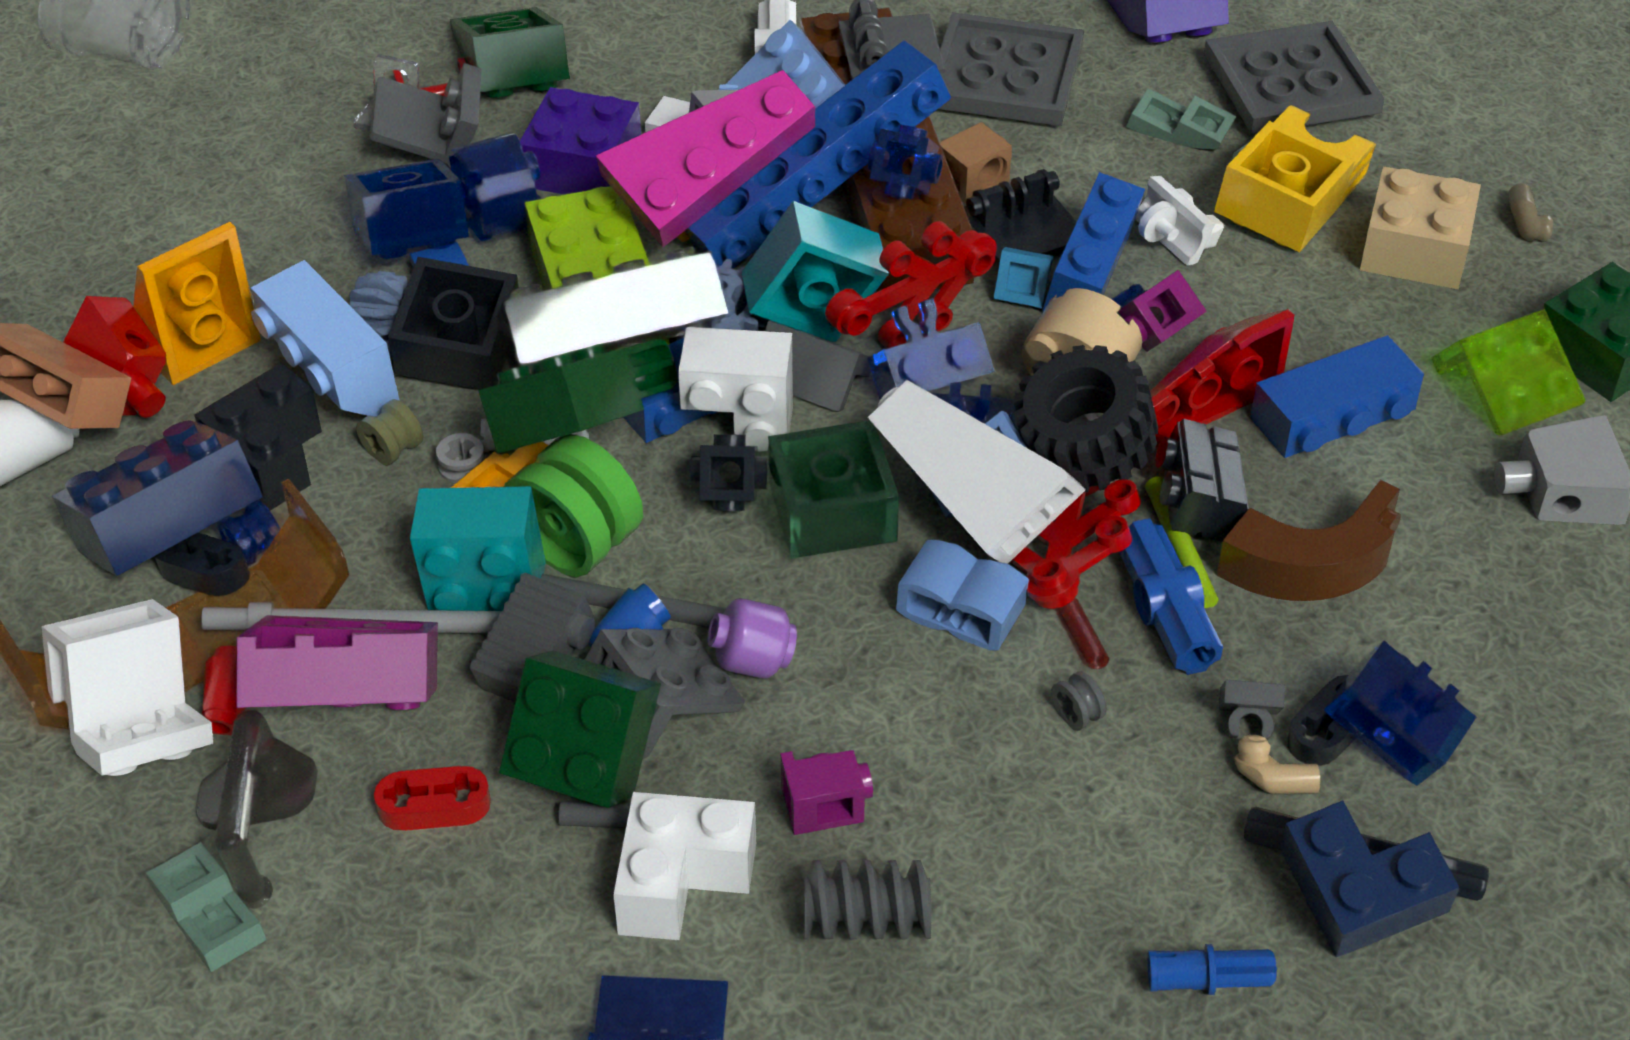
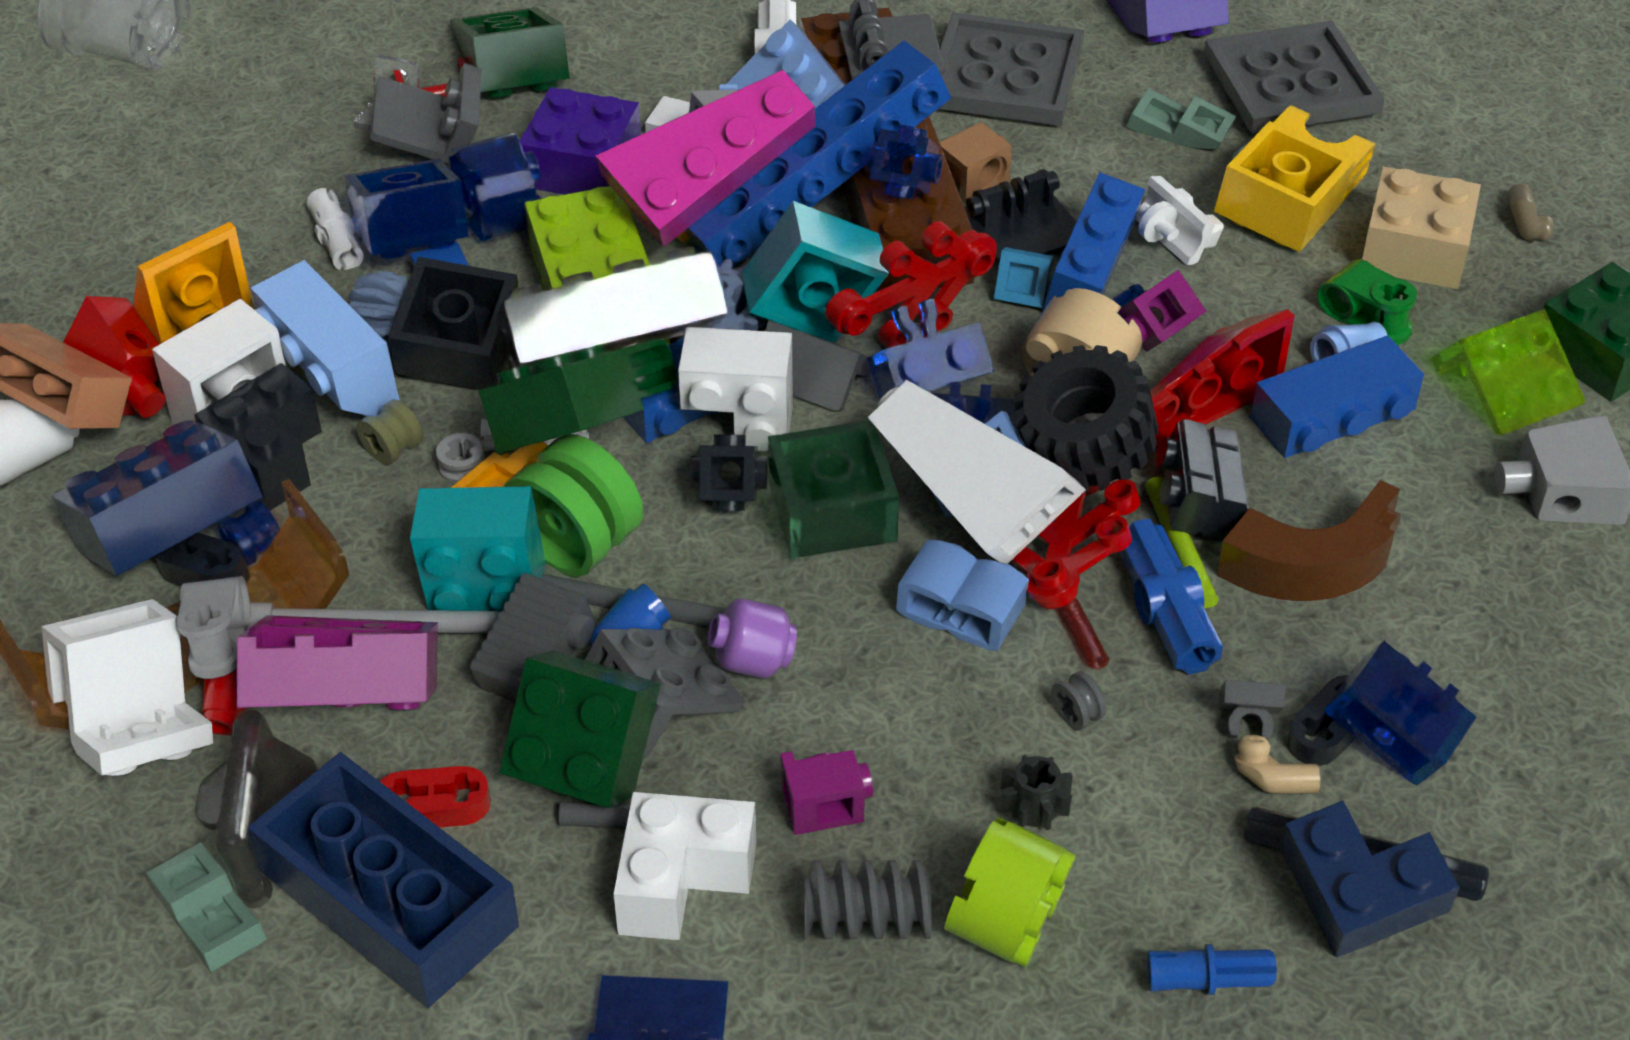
(212, 619): none -> light grey piece
(215, 358): none -> white brick
(334, 229): none -> white pin
(384, 878): none -> dark blue brick
(1010, 891): none -> lime brick
(1036, 791): none -> pearl dark grey gear
(1338, 338): none -> light blue cone
(1369, 295): none -> green piece

